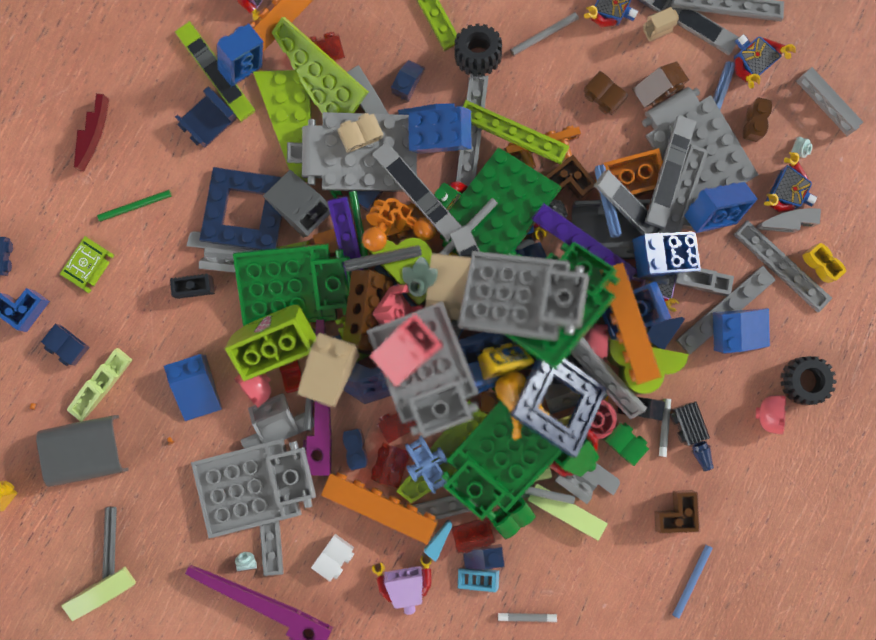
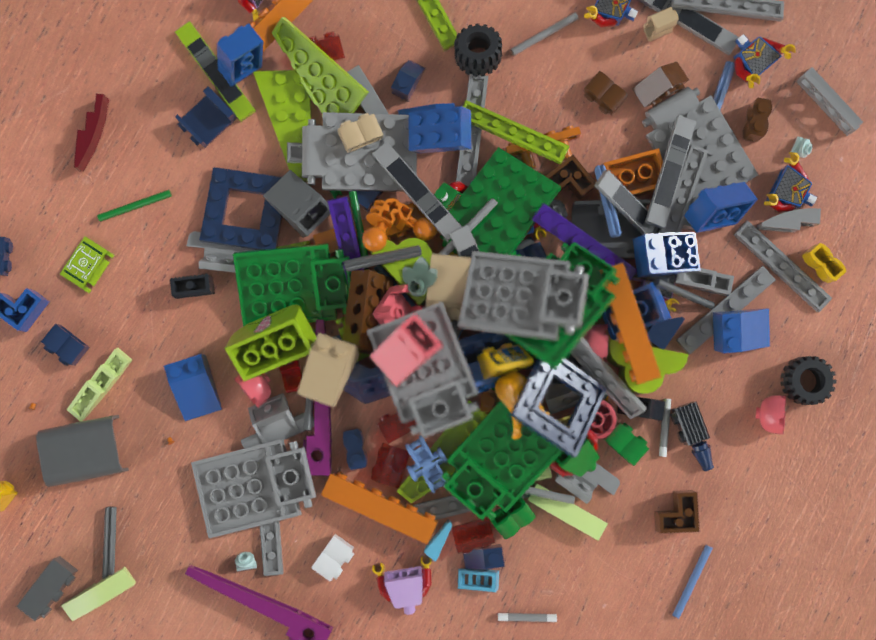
(47, 588): none -> dark grey brick
(683, 293): none -> dark grey bar

